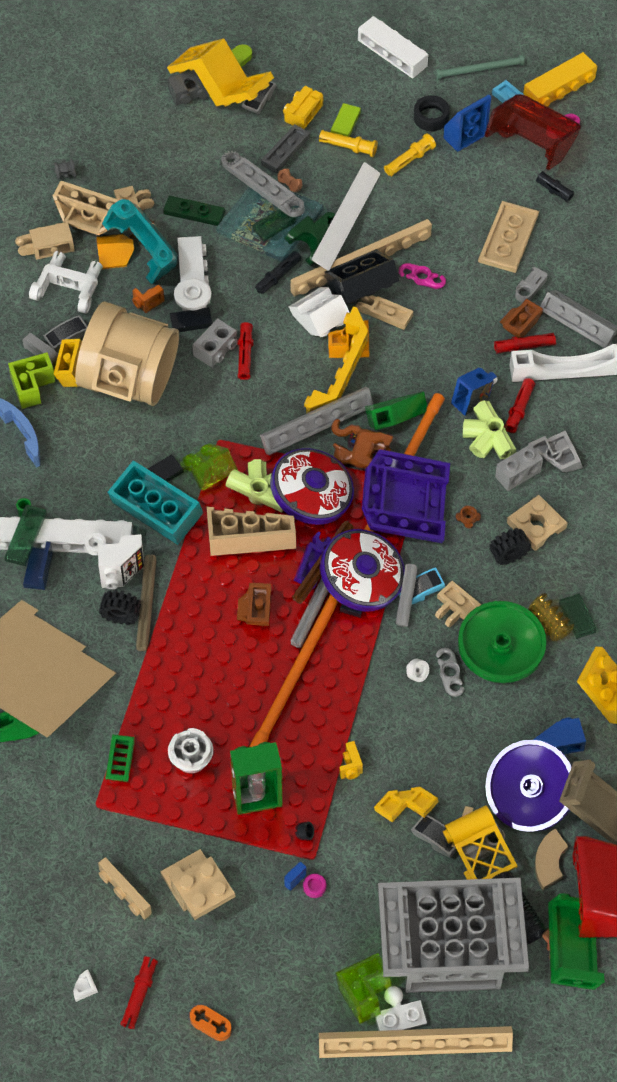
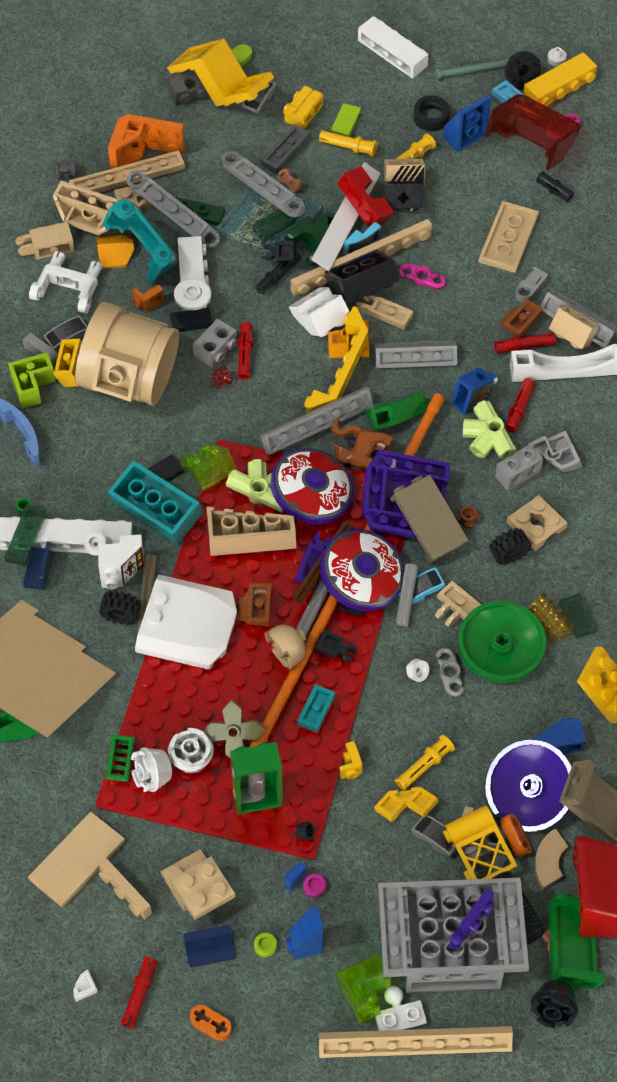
(76, 859): none -> tan tile
(117, 176): none -> tan plate
(144, 133): none -> orange bracket
(151, 769): none -> white cone
(172, 208): none -> light grey plate
(187, 622): none -> white wedge
(209, 946): none -> dark blue panel
(220, 377): none -> clear red plant
(233, 719): none -> plant
(265, 944): none -> lime tile
(283, 252): none -> black plate
(287, 644): none -> tan cylinder
(306, 935): none -> blue slope
(316, 708): none -> teal plate
(331, 645): none -> black plate
(359, 240): none -> medium azure slope
(371, 210): none -> red arch
(404, 170): none -> tan brick
(412, 189): none -> black brick
(416, 354): none -> light grey fence
(429, 518): none -> dark tan panel
(431, 756): none -> yellow pin
(472, 920): none -> dark purple plate
(515, 835): none -> orange beam
(522, 68): none -> black plate
(555, 1004): none -> black cone
(556, 56): none -> white tile
(573, 327): none -> tan brick

